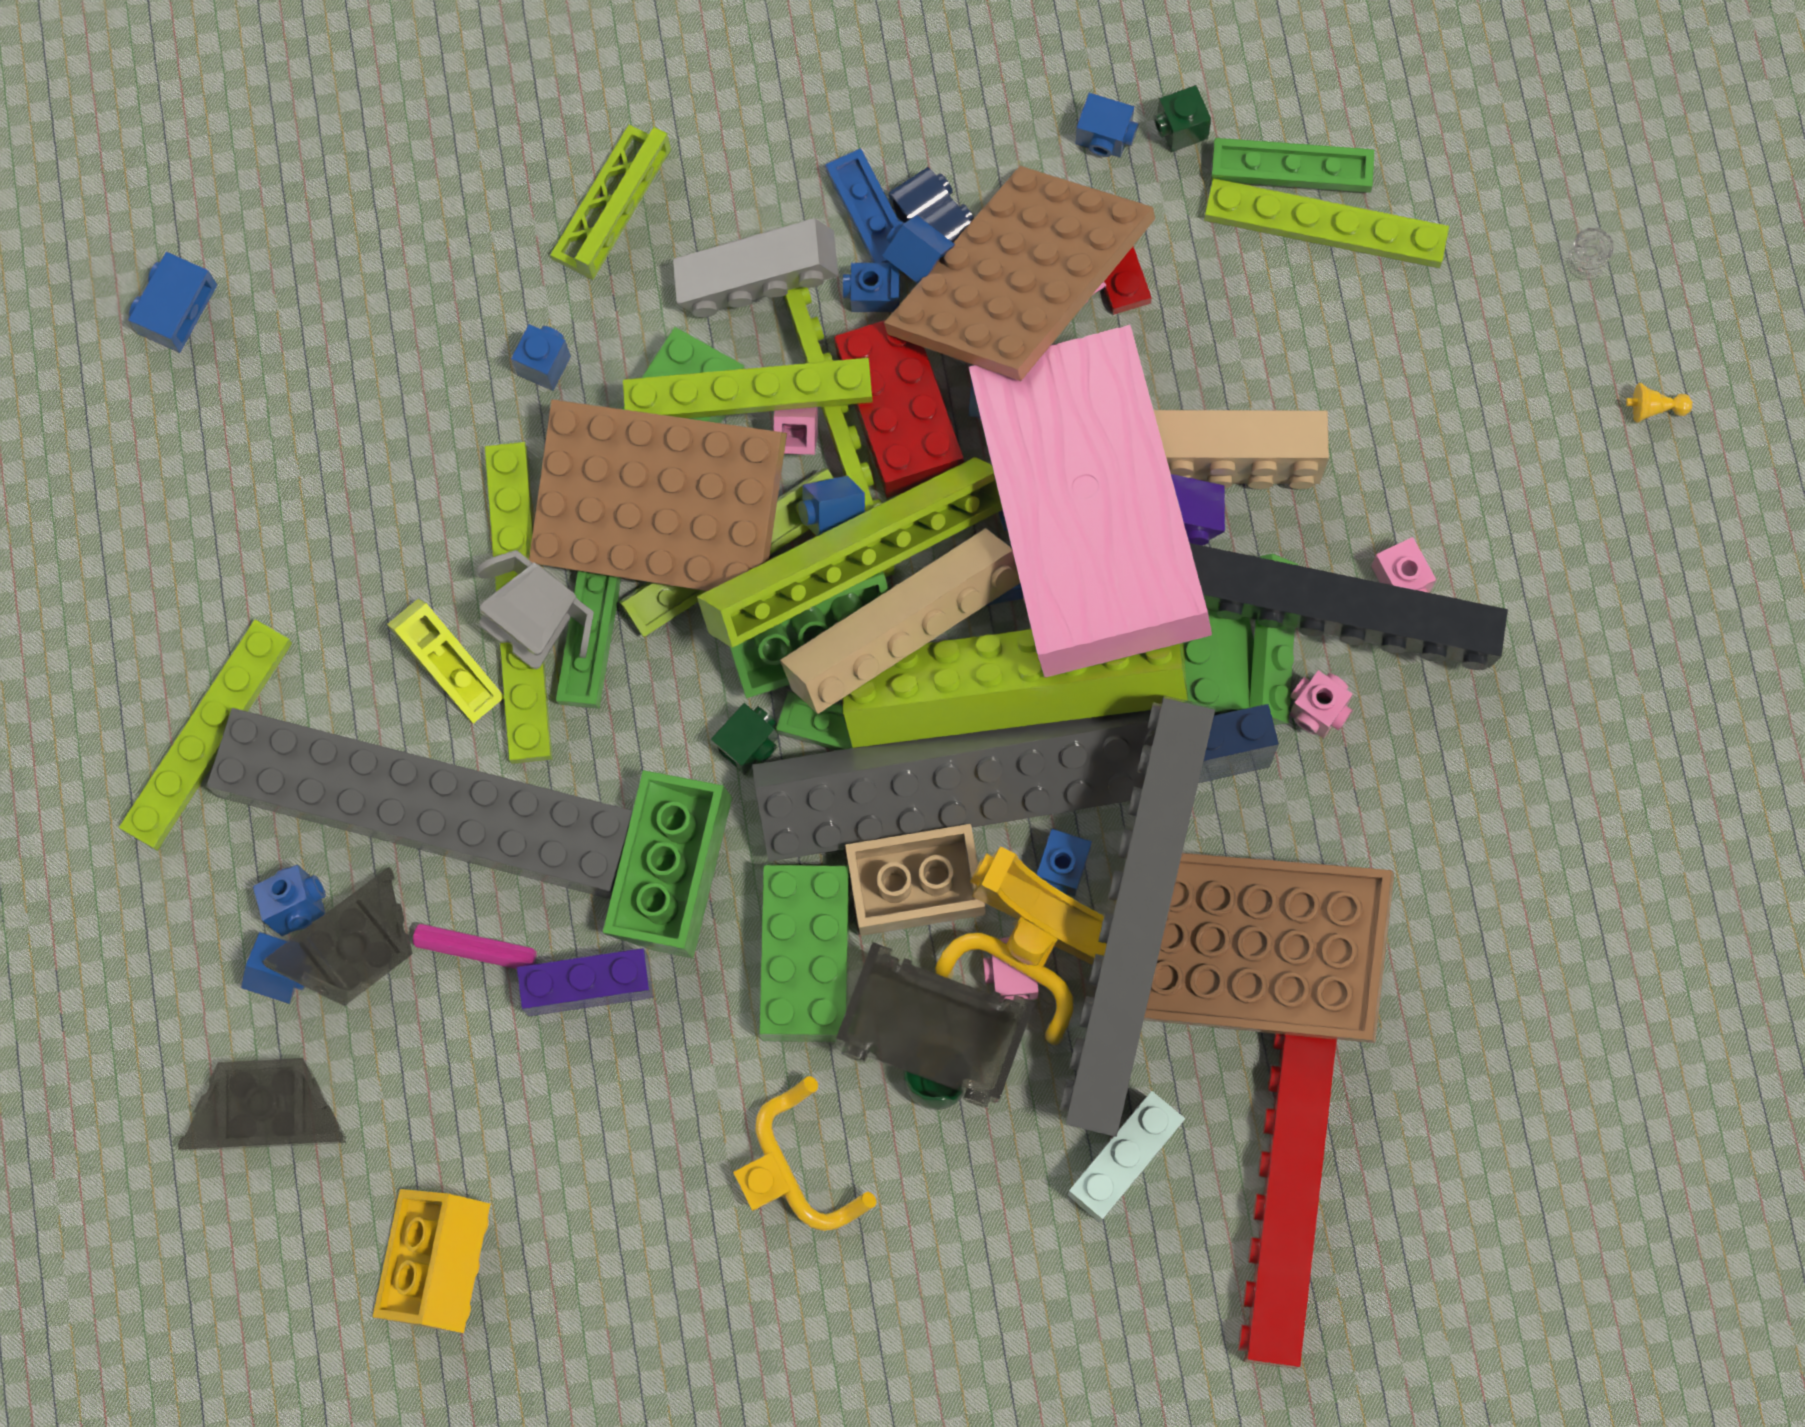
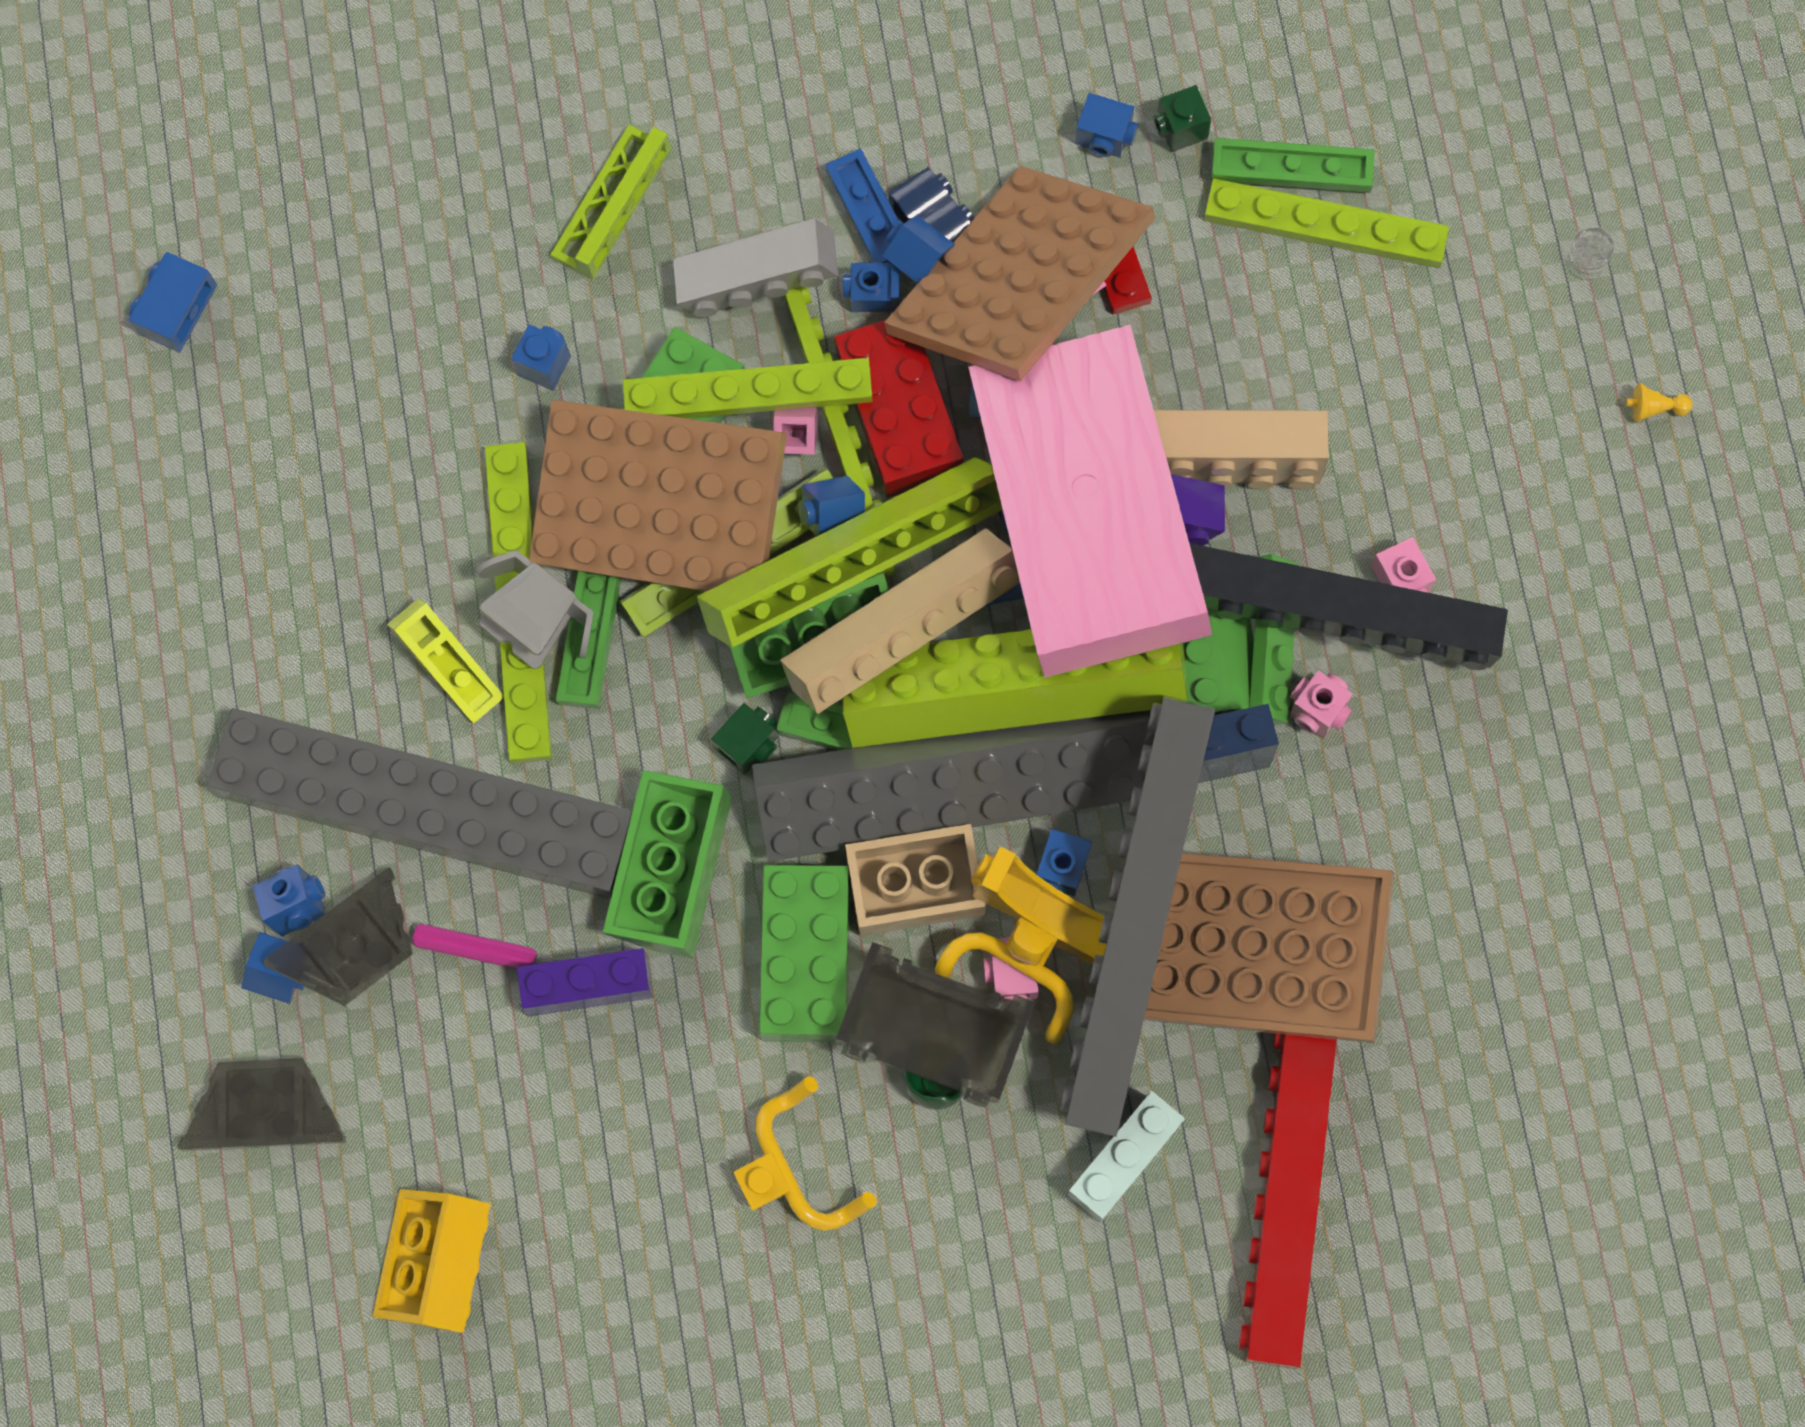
(200, 739): lime plate -> none

